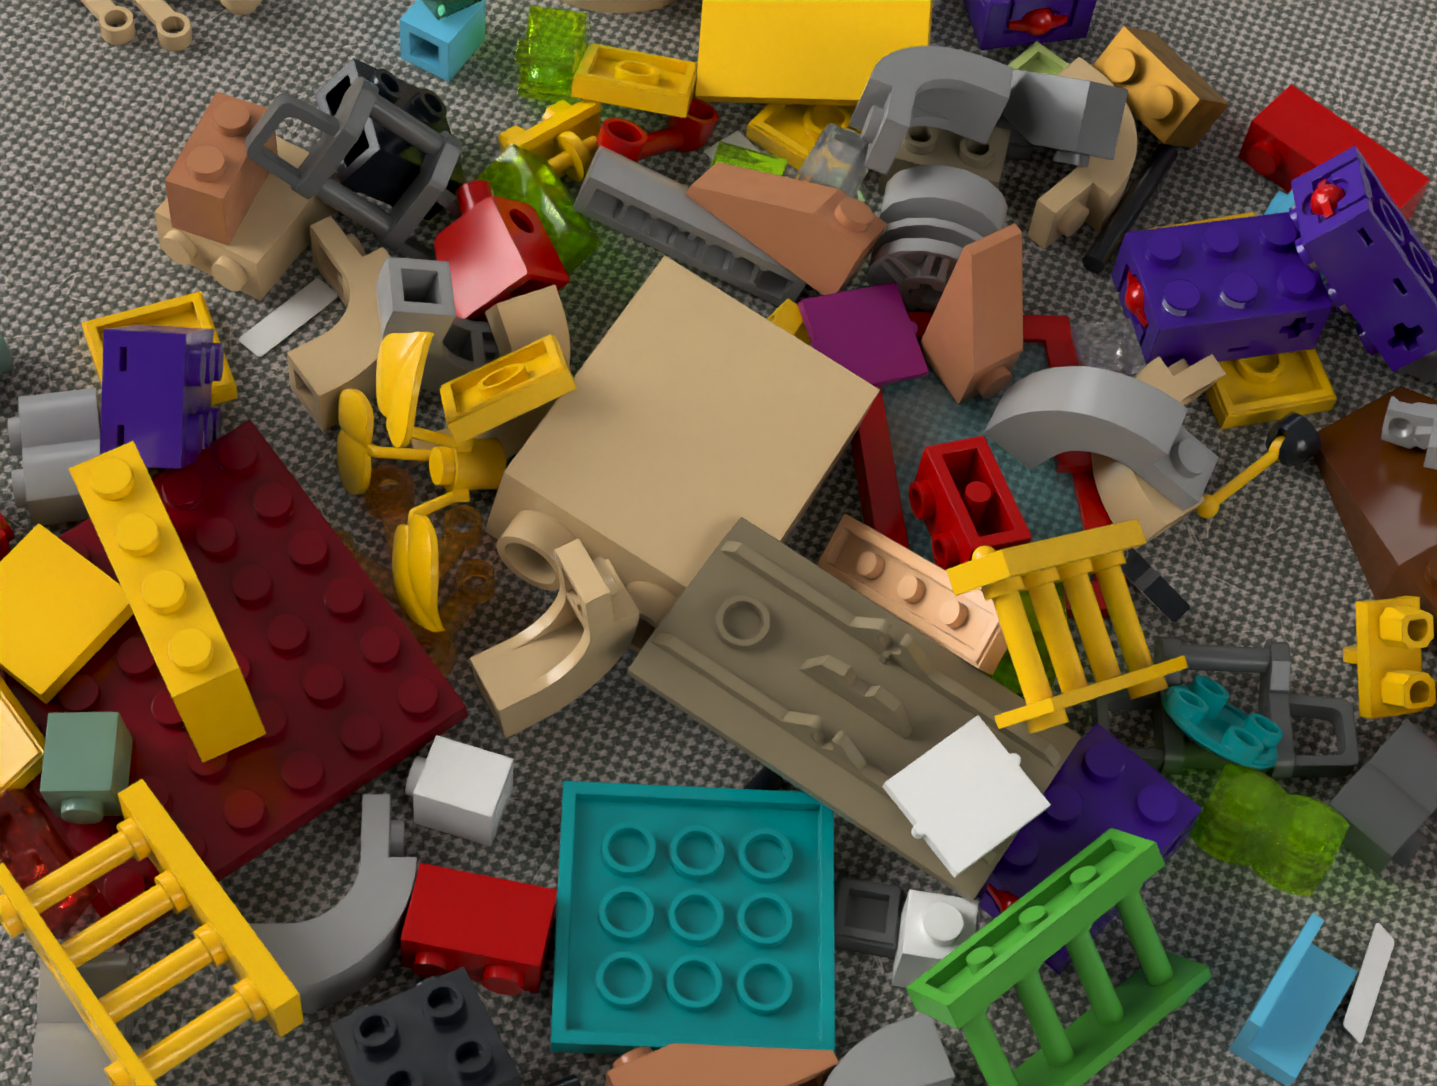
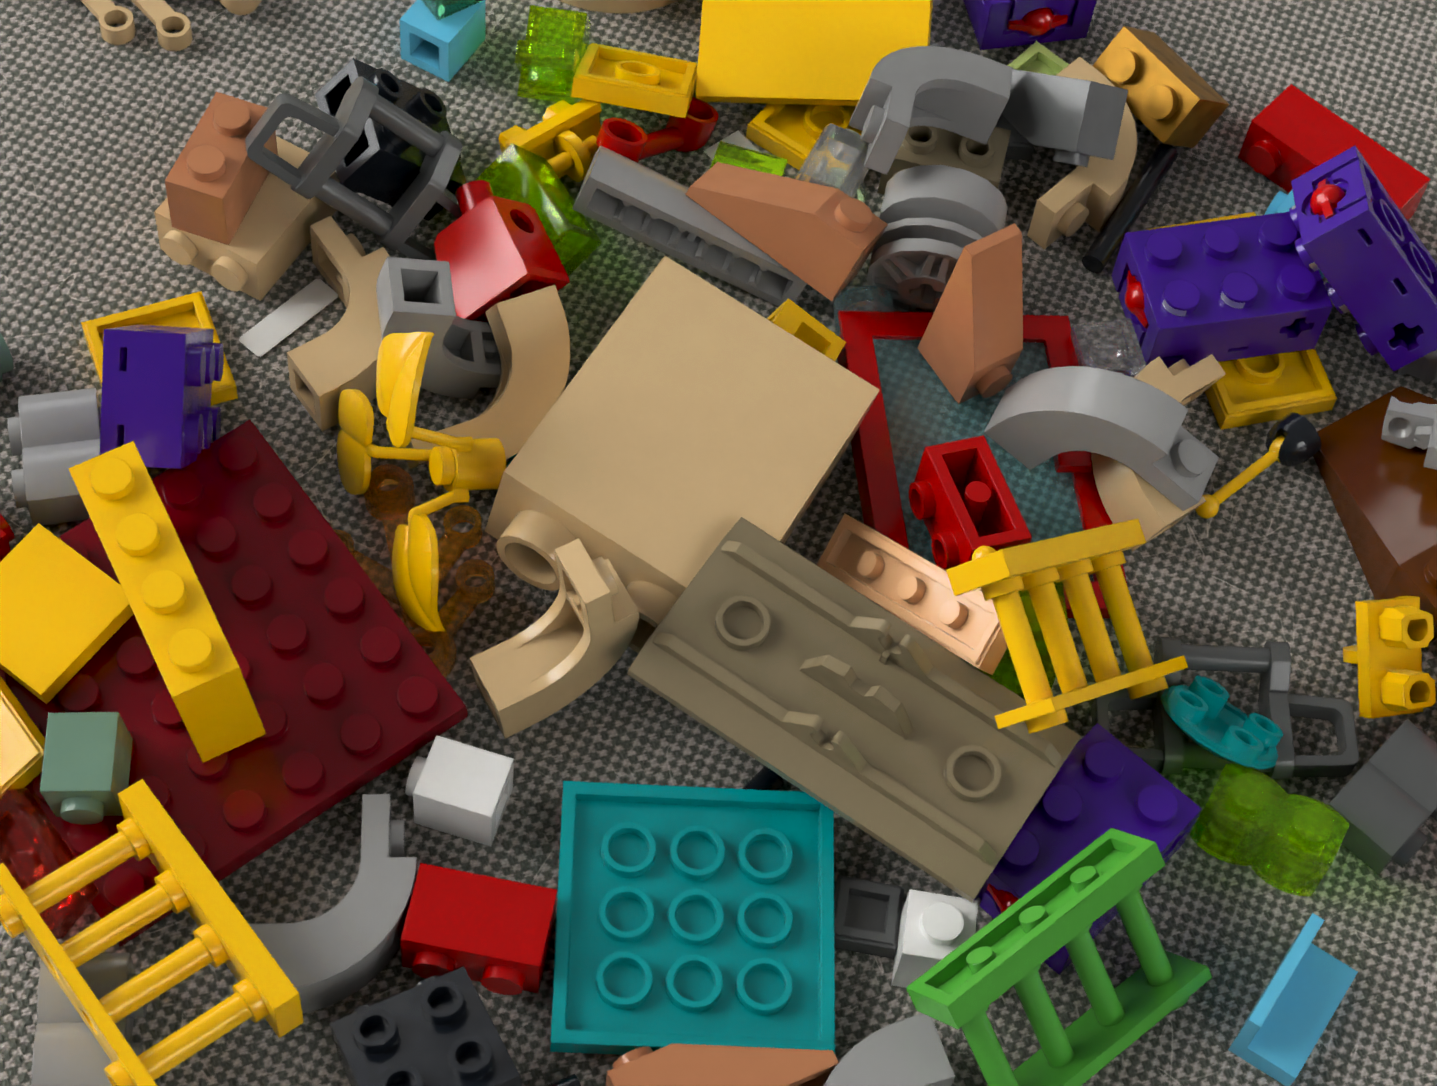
(506, 388): yellow tile -> none
(866, 333): magenta piece -> none
(966, 796): white piece -> none
(1153, 586): black sticker -> none
(1368, 983): white sticker -> none

